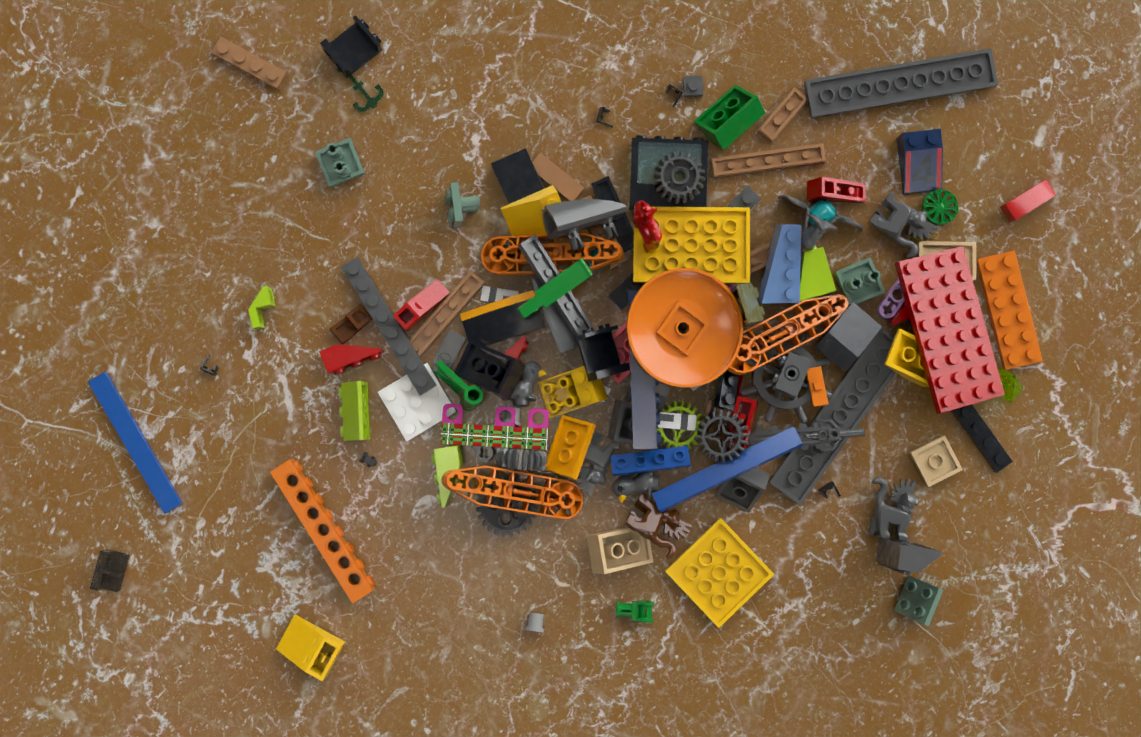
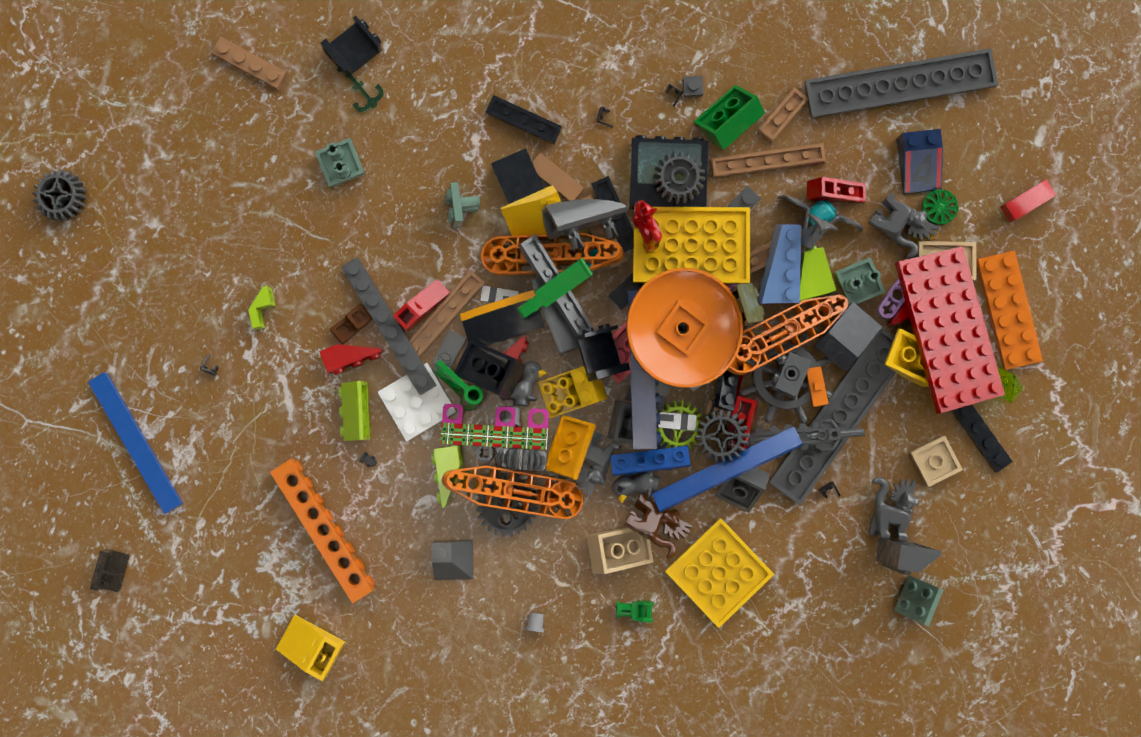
(57, 182): none -> dark grey gear
(452, 559): none -> dark grey slope
(523, 119): none -> black plate

